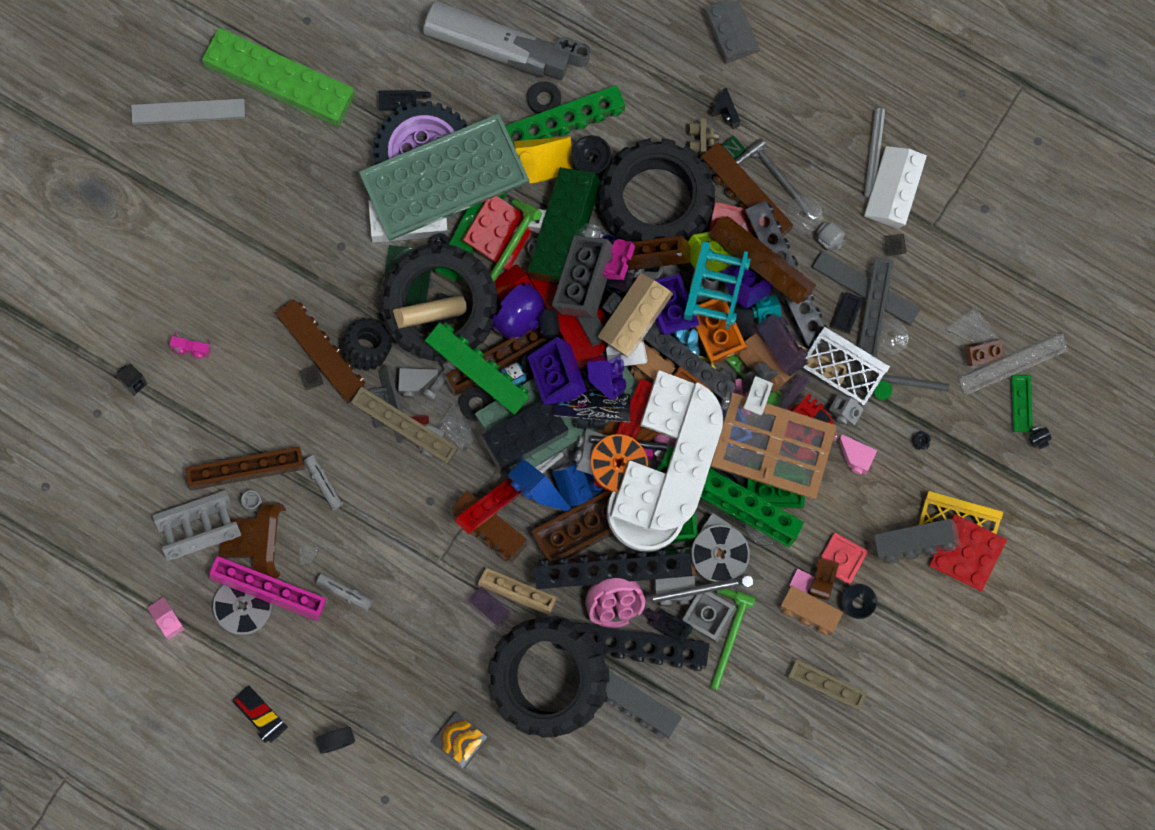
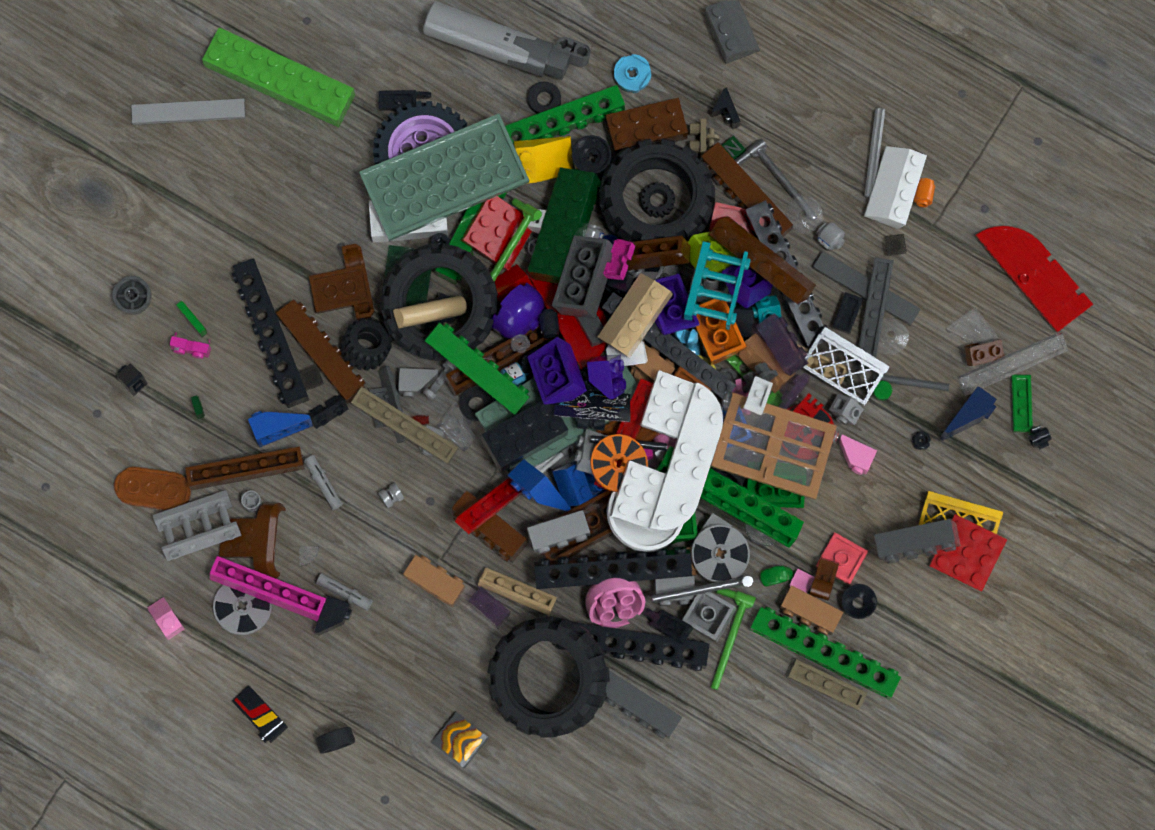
(129, 288): none -> dark grey cylinder
(152, 488): none -> dark orange tile
(192, 319): none -> green tile
(198, 407): none -> dark green tile
(249, 270): none -> black brick
(275, 426): none -> blue slope
(333, 615): none -> black slope
(335, 407): none -> black hinge
(345, 286): none -> reddish brown piece
(395, 494): none -> light grey wheel
(434, 580): none -> medium nougat brick
(520, 348): none -> clear plate
(558, 532): none -> light grey brick
(631, 63): none -> medium azure plate
(645, 122): none -> reddish brown brick
(657, 211): none -> black tyre
(776, 575): none -> green hair
(885, 689): none -> green brick
(924, 192): none -> orange brick
(977, 407): none -> dark blue slope
(1039, 279): none -> red door

